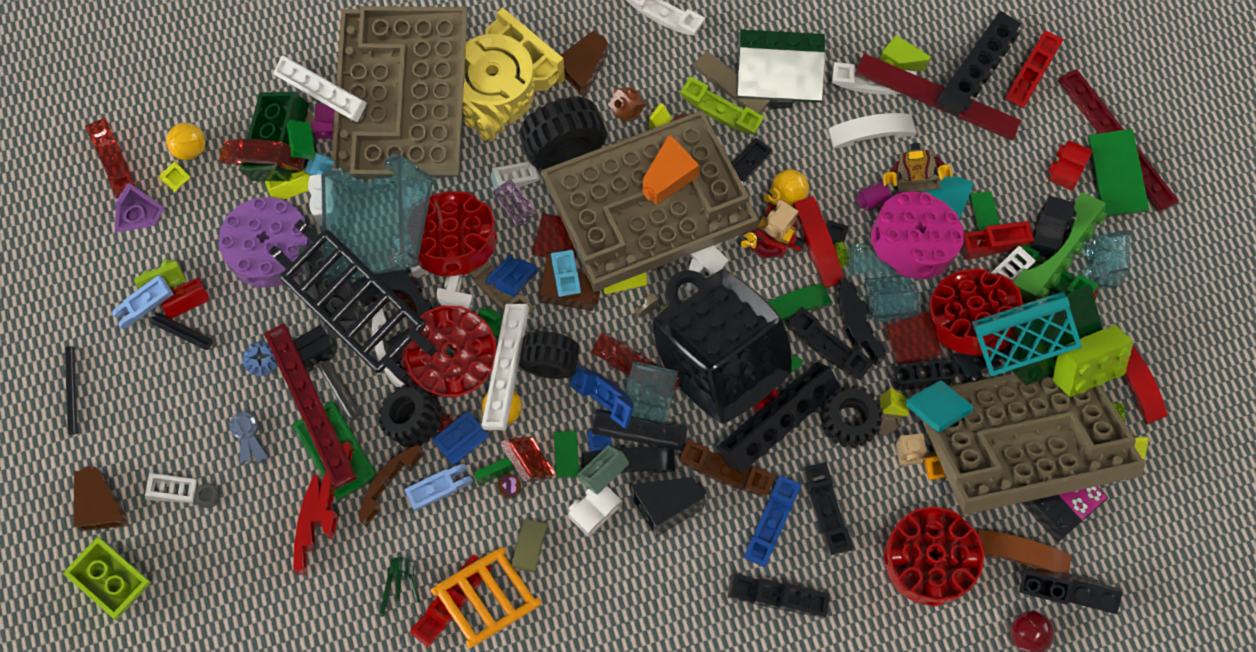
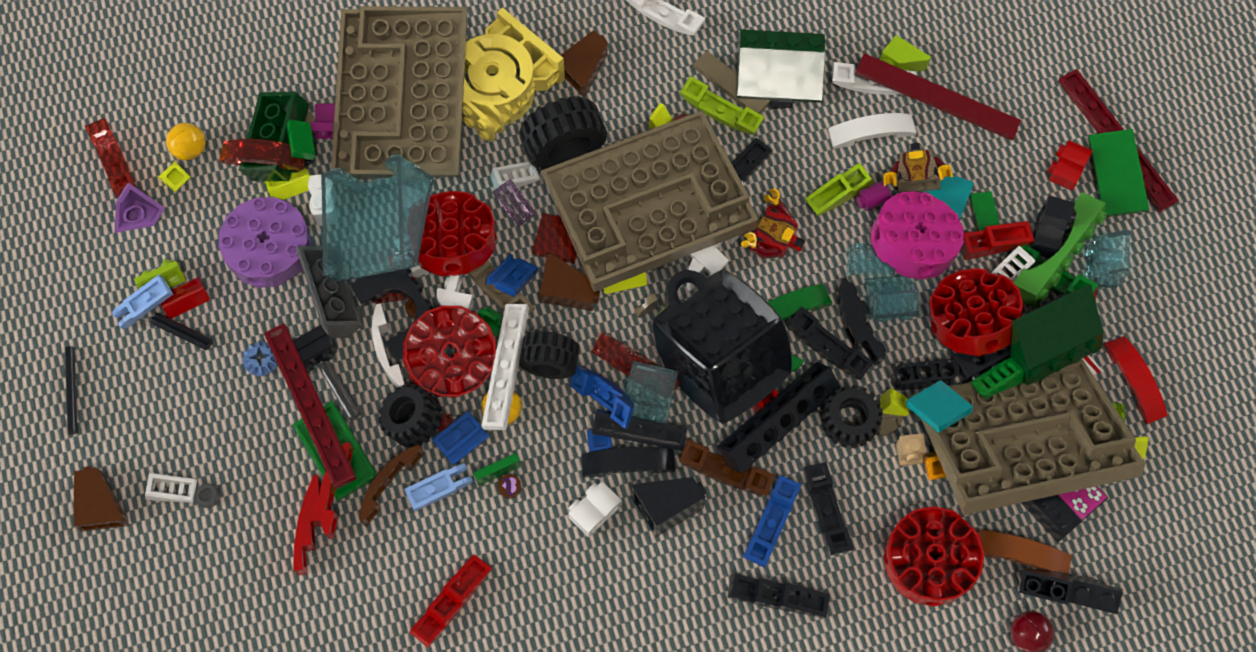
(107, 578): lime brick -> none
(244, 427): sand blue piece -> none
(319, 164): medium azure tile -> none
(320, 88): white tile -> none
(332, 320): black bar -> none
(398, 570): dark green plant -> none
(492, 626): light orange bar -> none
(527, 459): clear red tile -> none
(529, 545): olive slope -> none
(565, 273): medium azure slope -> none
(566, 454): green tile -> none
(603, 469): sand green slope -> none
(626, 103): dark orange brick -> none
(669, 172): orange slope -> none
(781, 220): tan brick -> none
(791, 185): yellow piece -> none
(819, 242): red slope -> none
(837, 231): black tile -> none
(839, 189): none -> lime slope
(842, 253): clear neon green tile -> none
(913, 338): clear red tile -> none
(978, 64): black brick -> none
(1008, 368): none -> green slope
(1025, 314): teal fence -> none
(1034, 69): red slope -> none
(1099, 360): lime brick -> none

